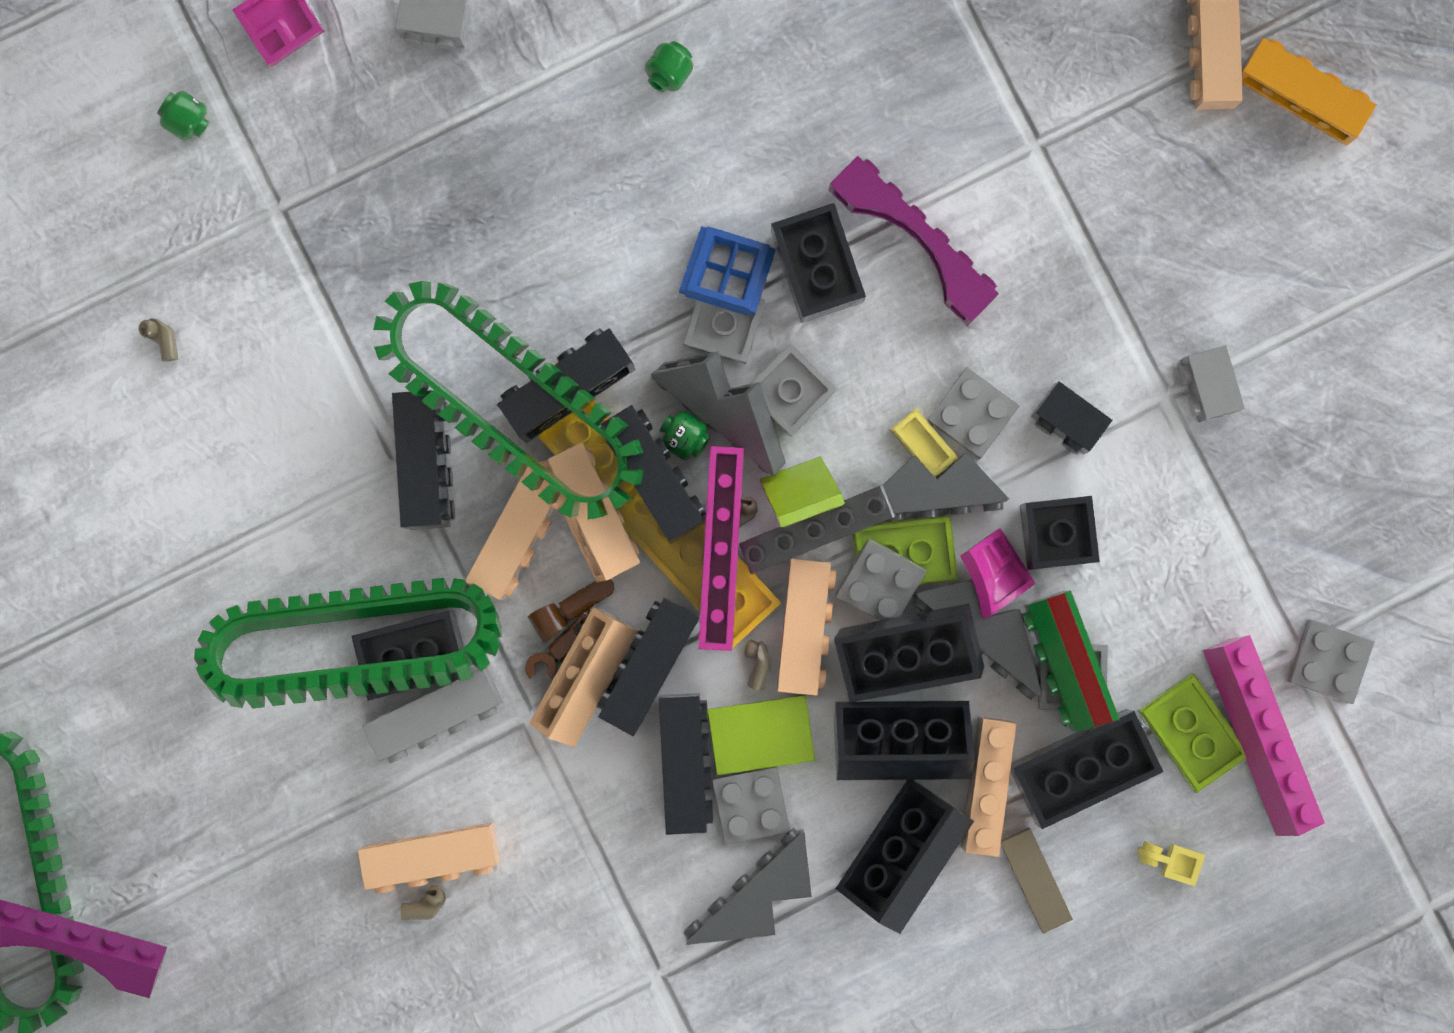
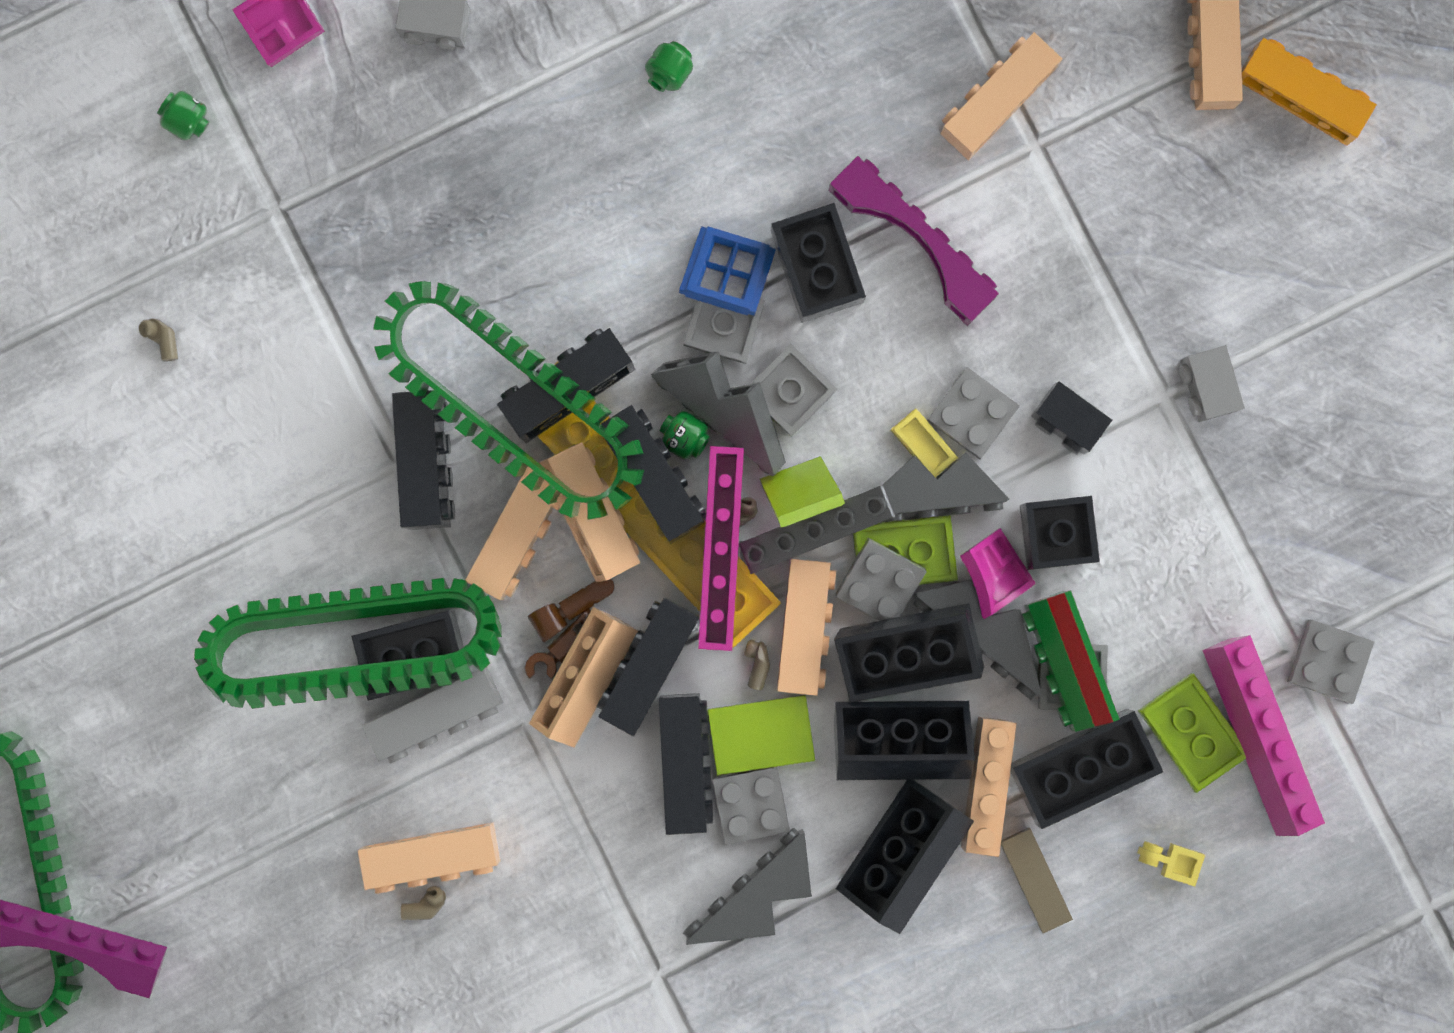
(1000, 96): none -> light nougat brick

